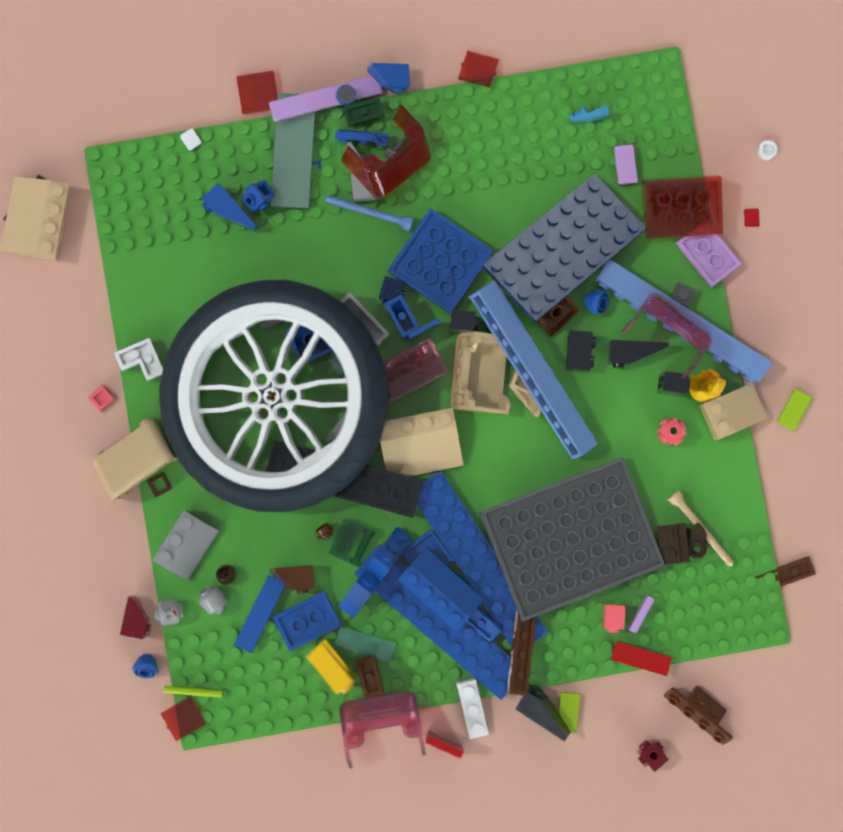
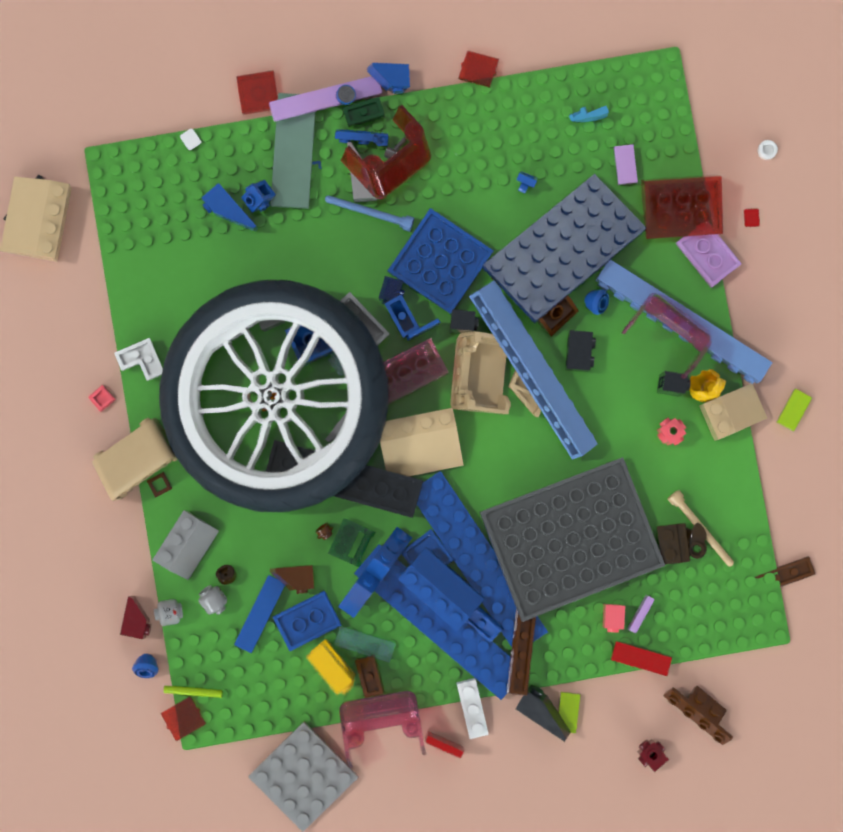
(303, 776): none -> light grey plate
(527, 180): none -> blue tile
(627, 352): black slope -> none
(683, 294): dark grey plate -> none

